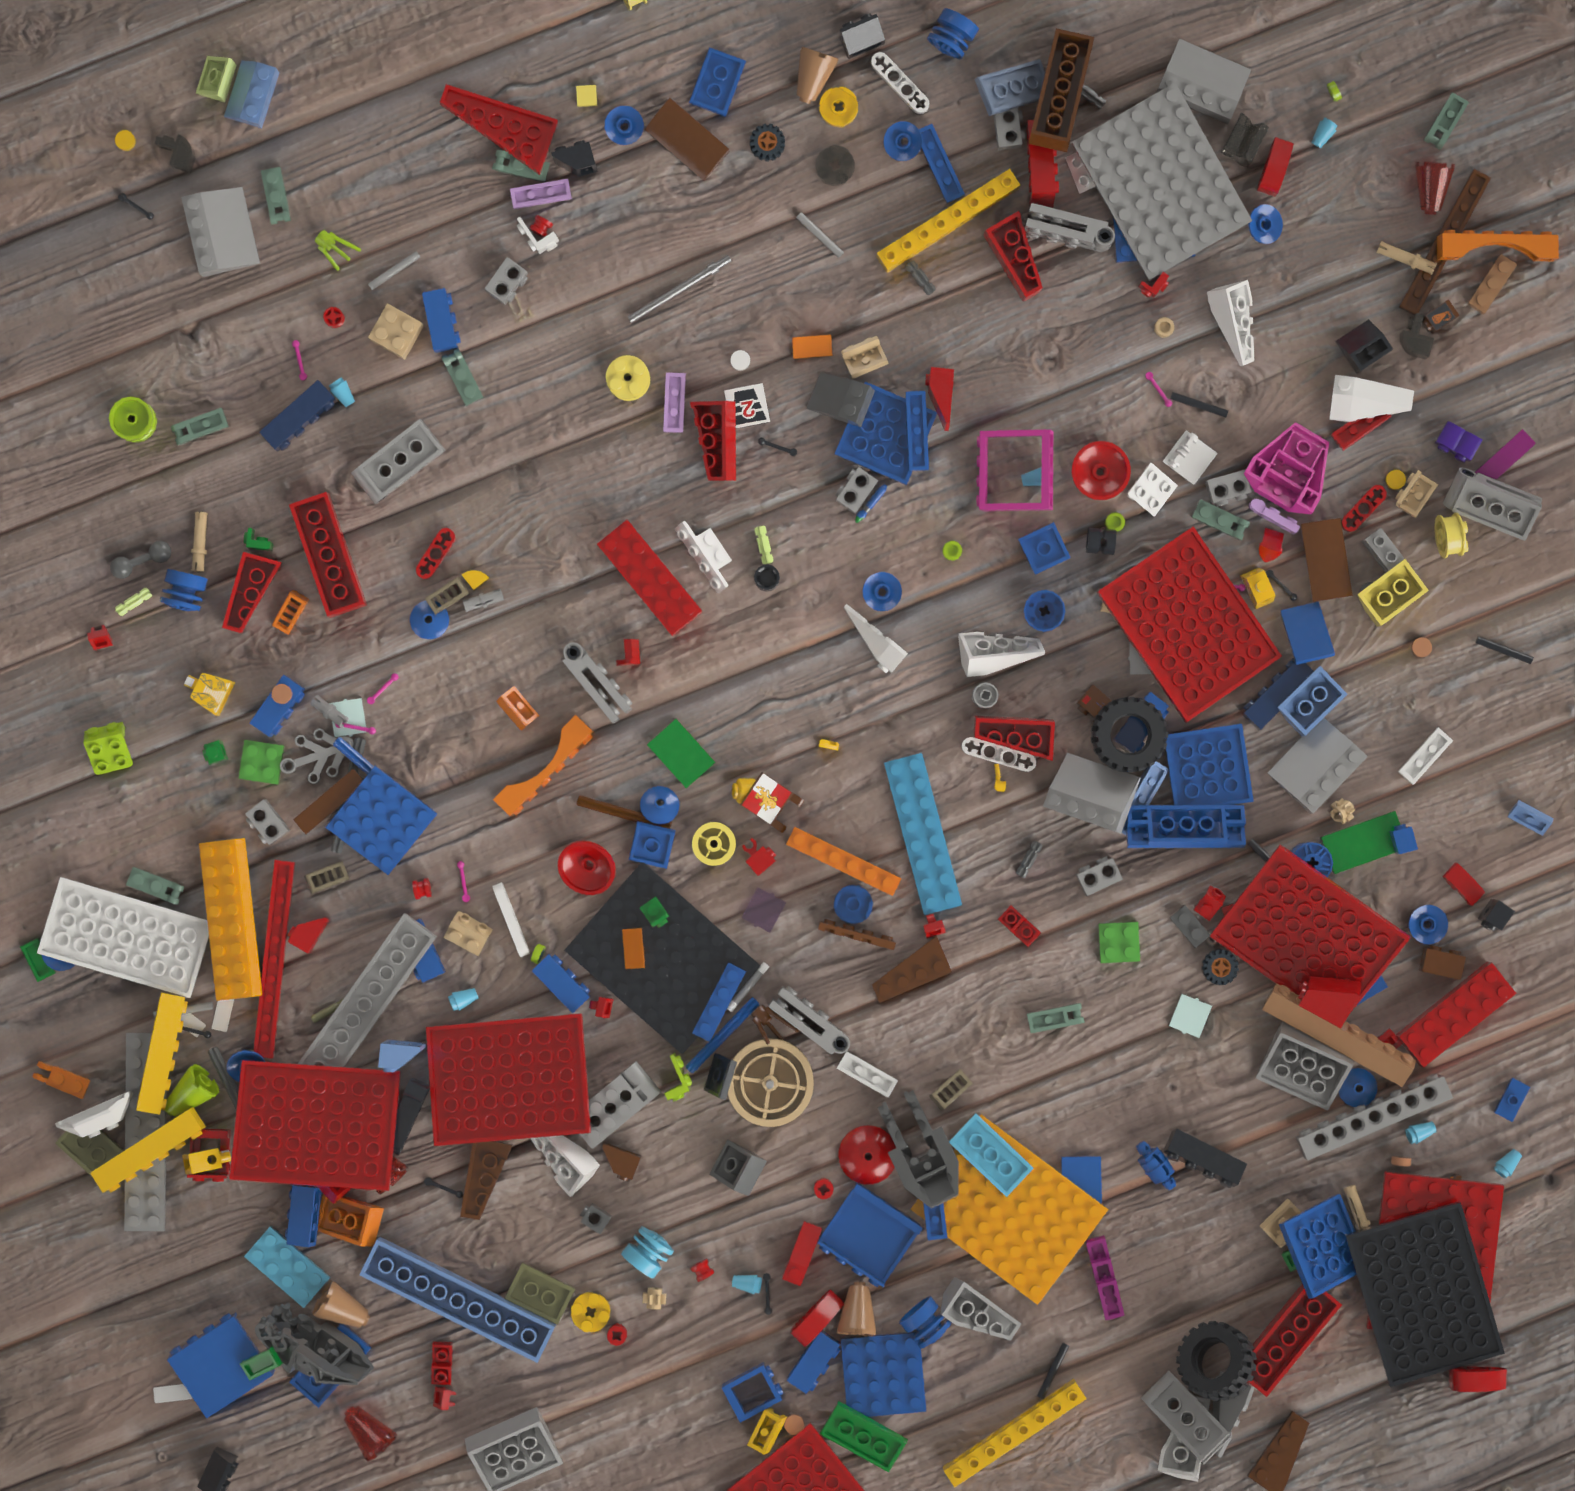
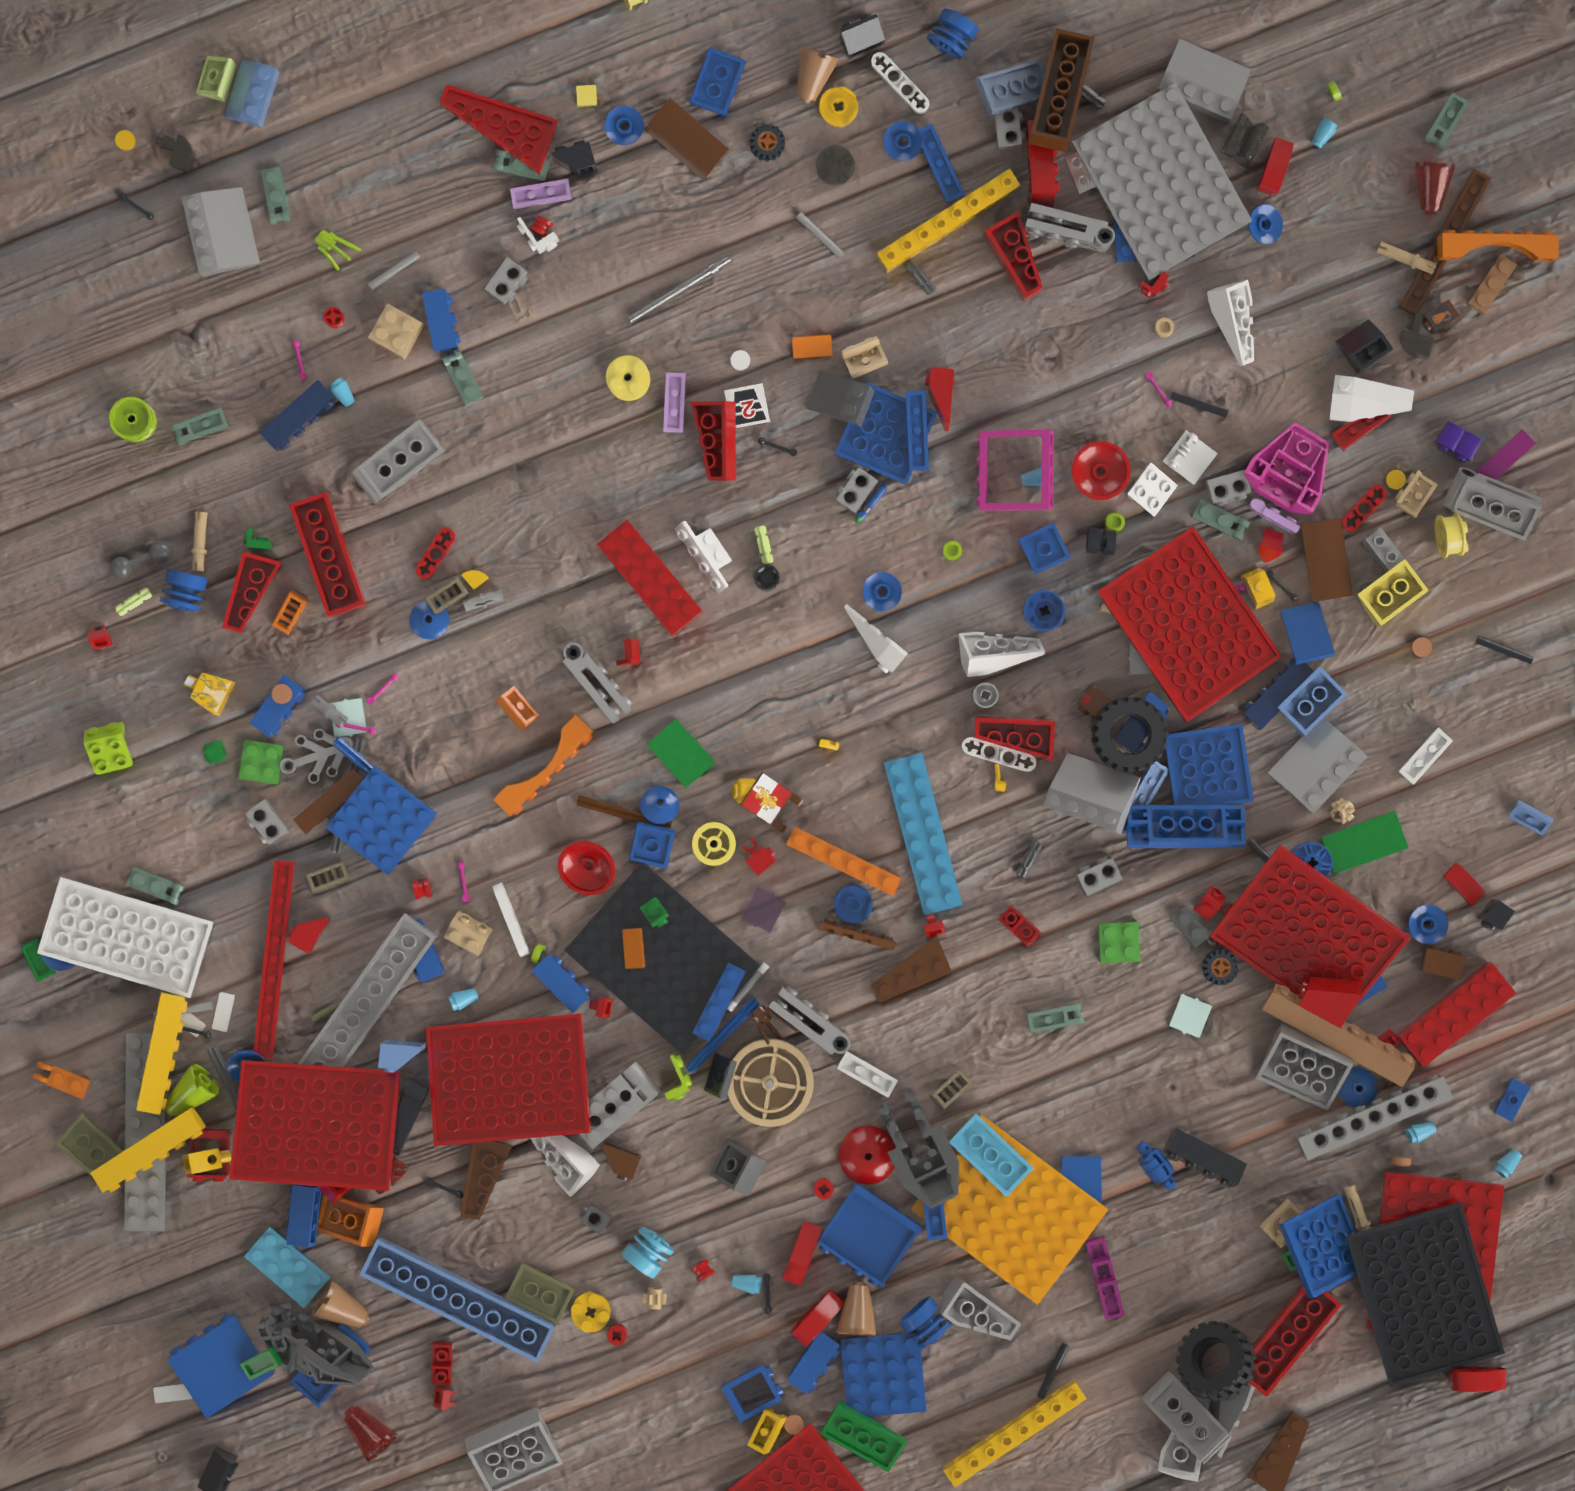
(97, 1117): white wedge -> none
(230, 919): light orange brick -> none
(1403, 839): blue brick -> none

